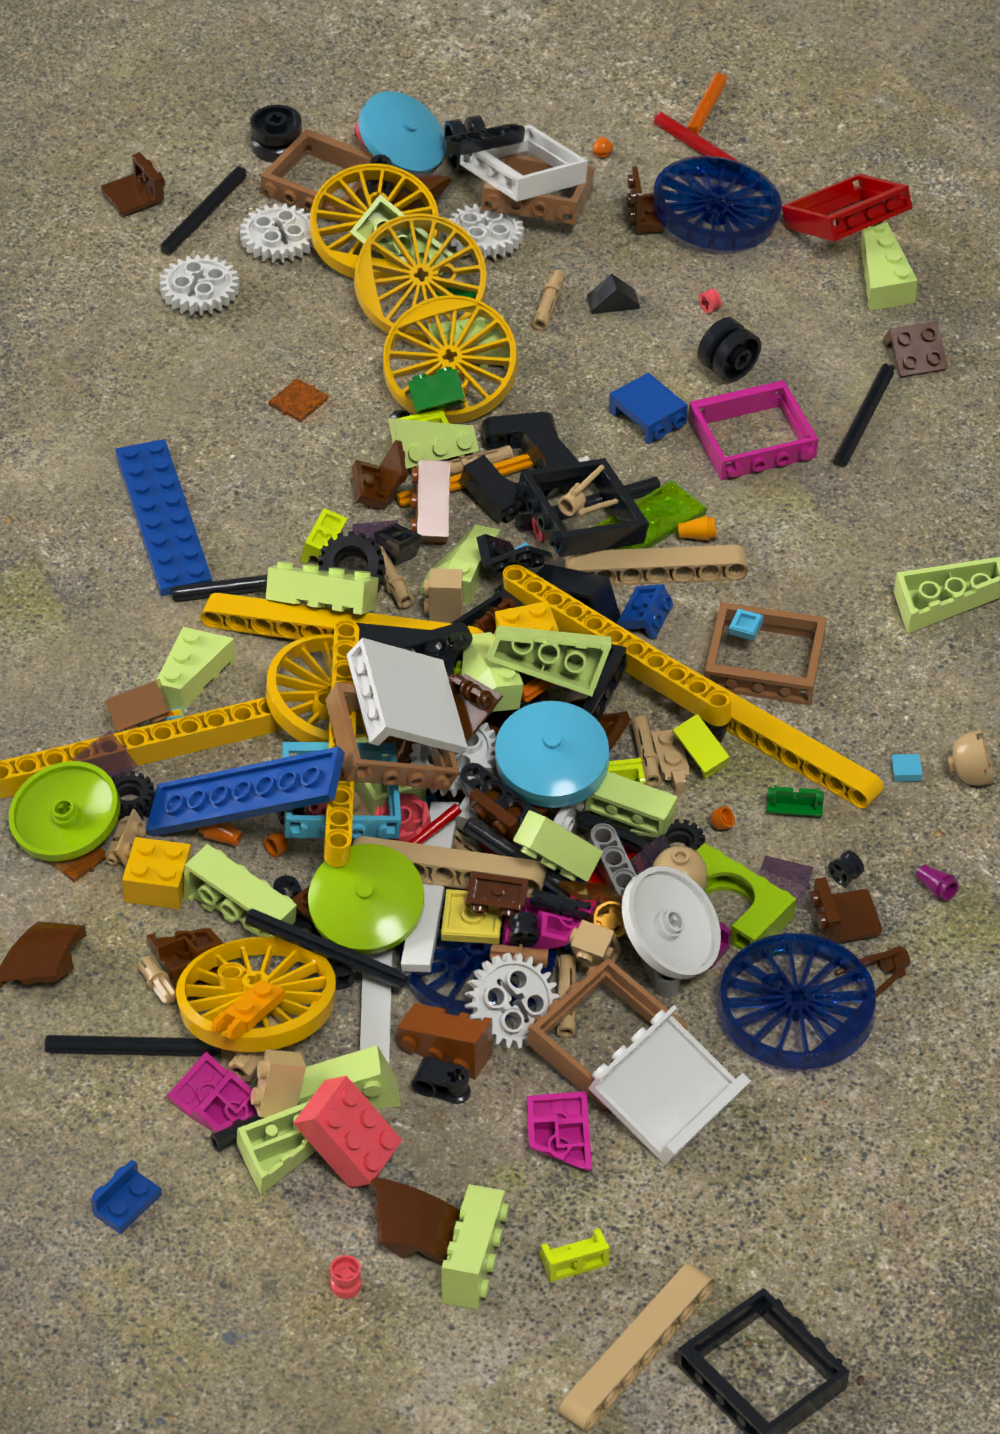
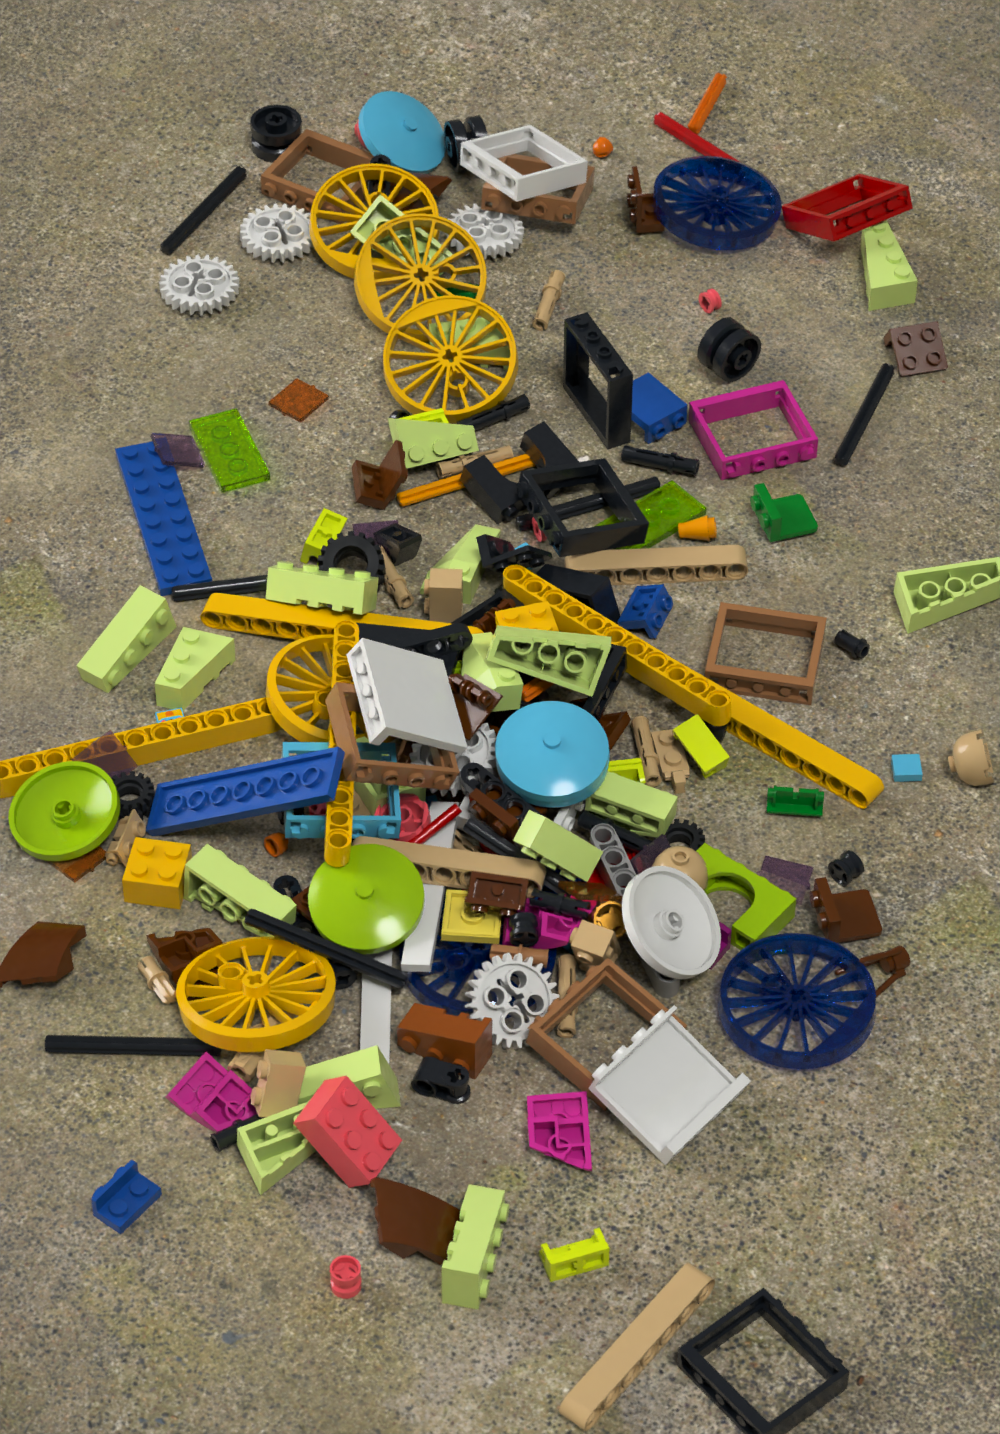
(127, 639): none -> yellowish green wedge
(136, 190): reddish brown bracket -> none
(138, 705): medium nougat brick -> none
(177, 450): none -> clear purple piece
(222, 833): orange cone -> none
(229, 450): none -> clear neon green tile
(248, 1010): light orange hinge -> none
(431, 500): wedge -> none
(436, 390): green brick -> none
(484, 139): black beam -> none
(502, 411): none -> black pin
(509, 429): black beam -> none
(574, 500): tan plant -> none
(608, 419): none -> black window
(612, 296): black slope -> none
(669, 462): none -> black pin
(722, 818): orange hinge -> none
(746, 624): medium azure tile -> none
(782, 516): none -> green bracket
(857, 647): none -> black pin
(938, 882): magenta cone -> none

